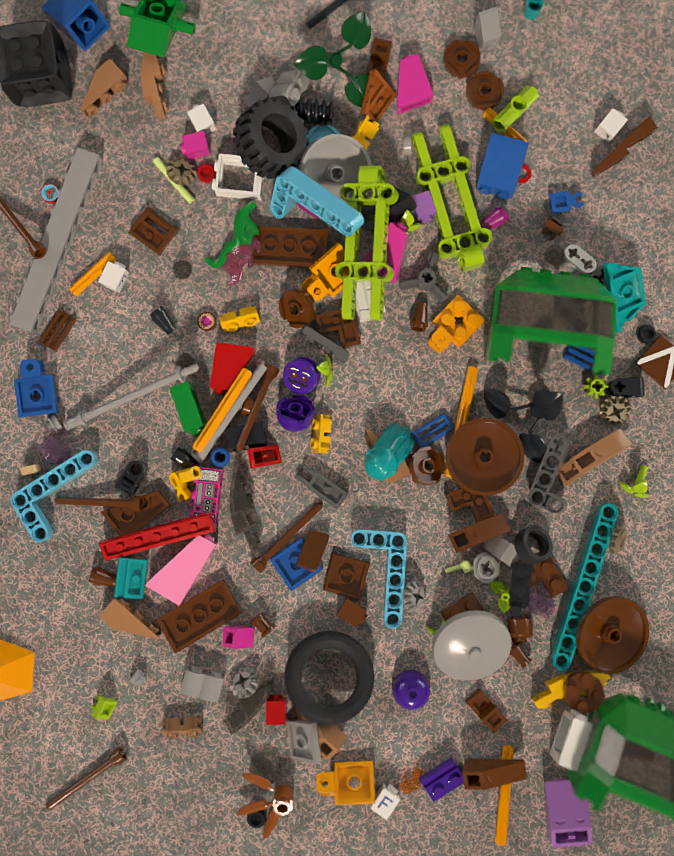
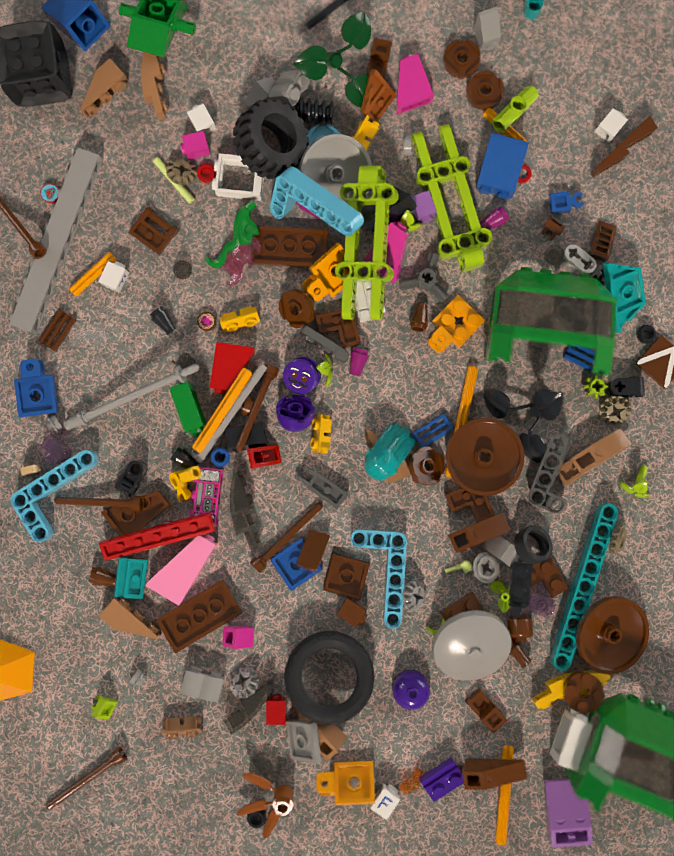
(269, 627): reddish brown bush -> none
(358, 360): none -> magenta cone
(602, 256): none -> reddish brown slope

